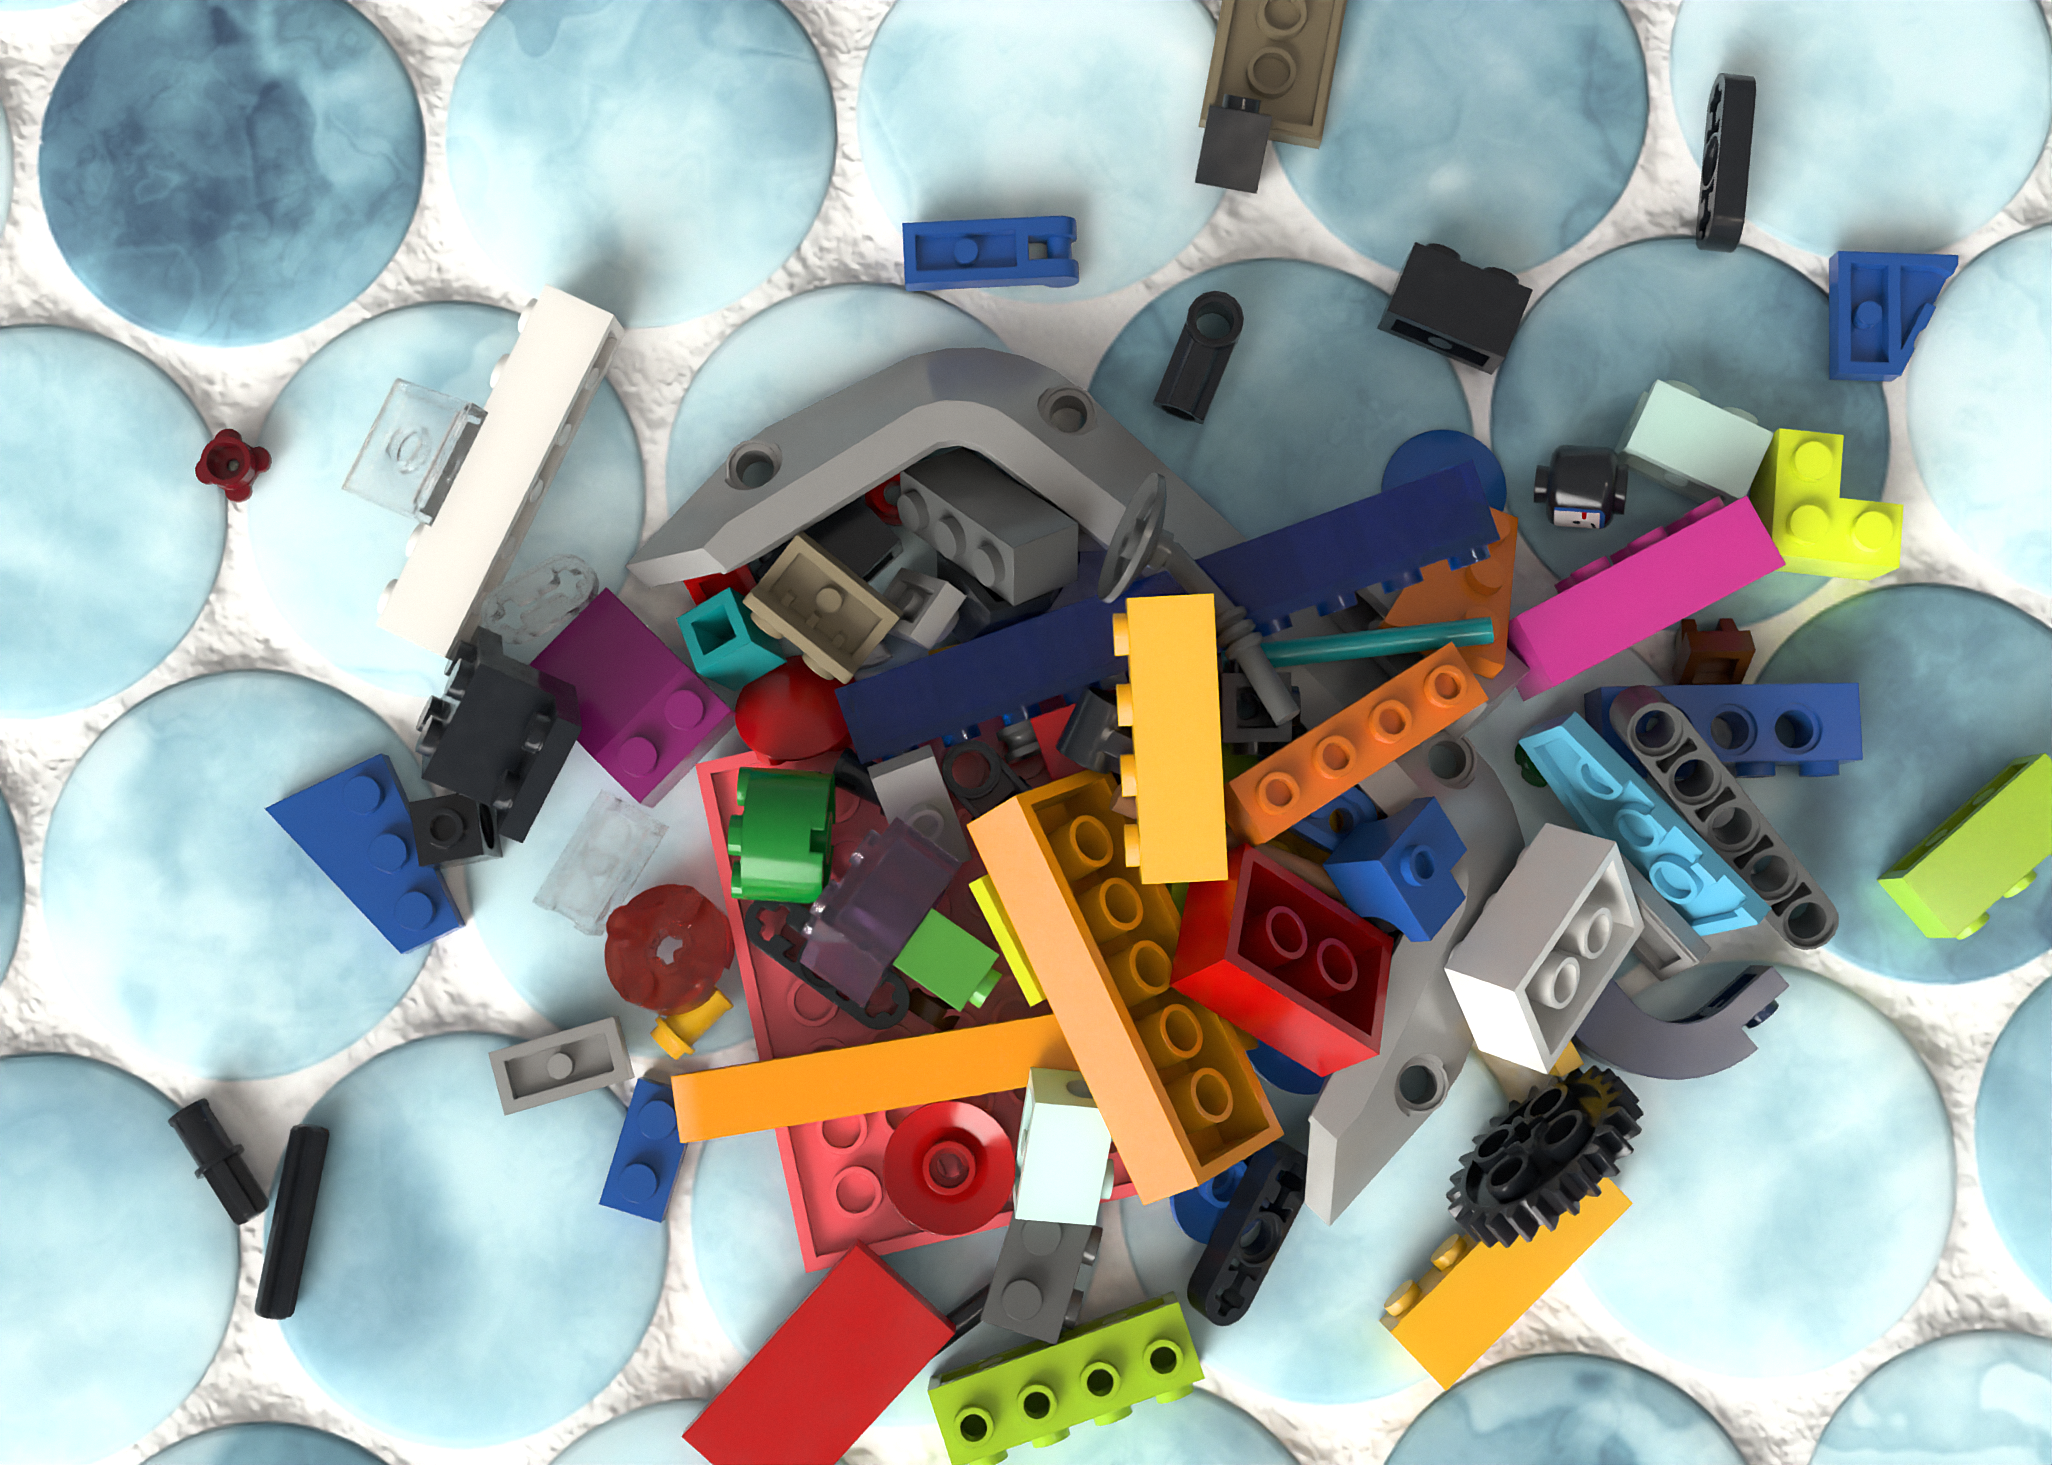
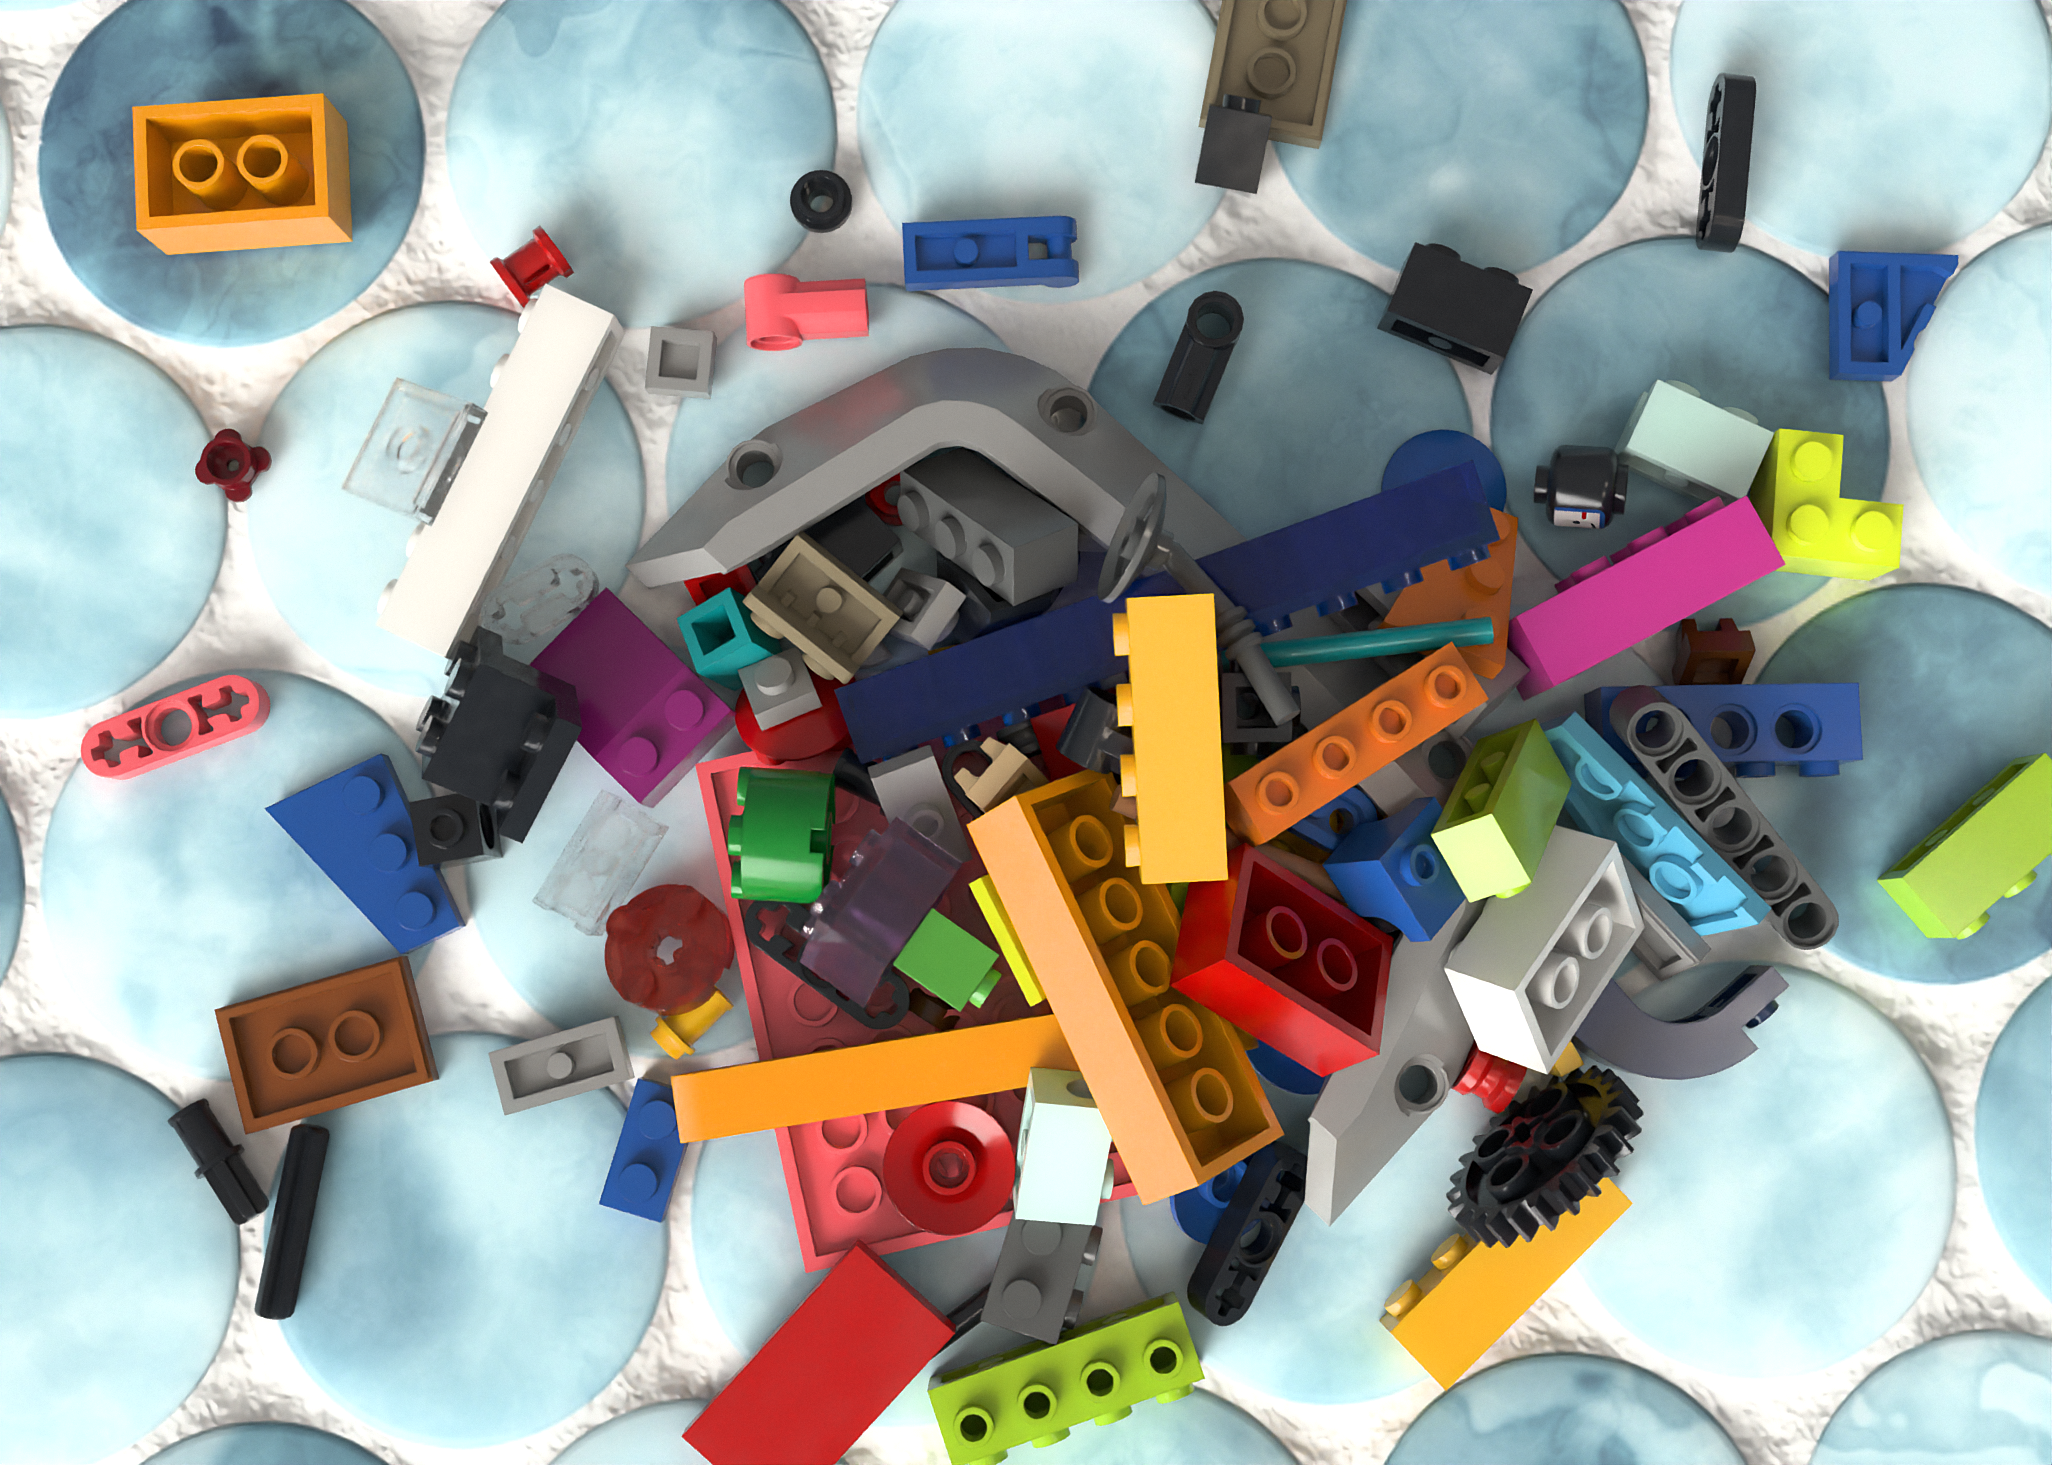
(139, 760): none -> coral beam
(242, 174): none -> light orange brick
(326, 1044): none -> dark orange tile
(531, 266): none -> red bush
(681, 362): none -> light grey plate
(779, 688): none -> light grey plate
(787, 311): none -> coral piece
(821, 184): none -> black plate
(1005, 777): none -> tan tile
(1490, 1079): none -> red wheel
(1502, 812): none -> lime brick

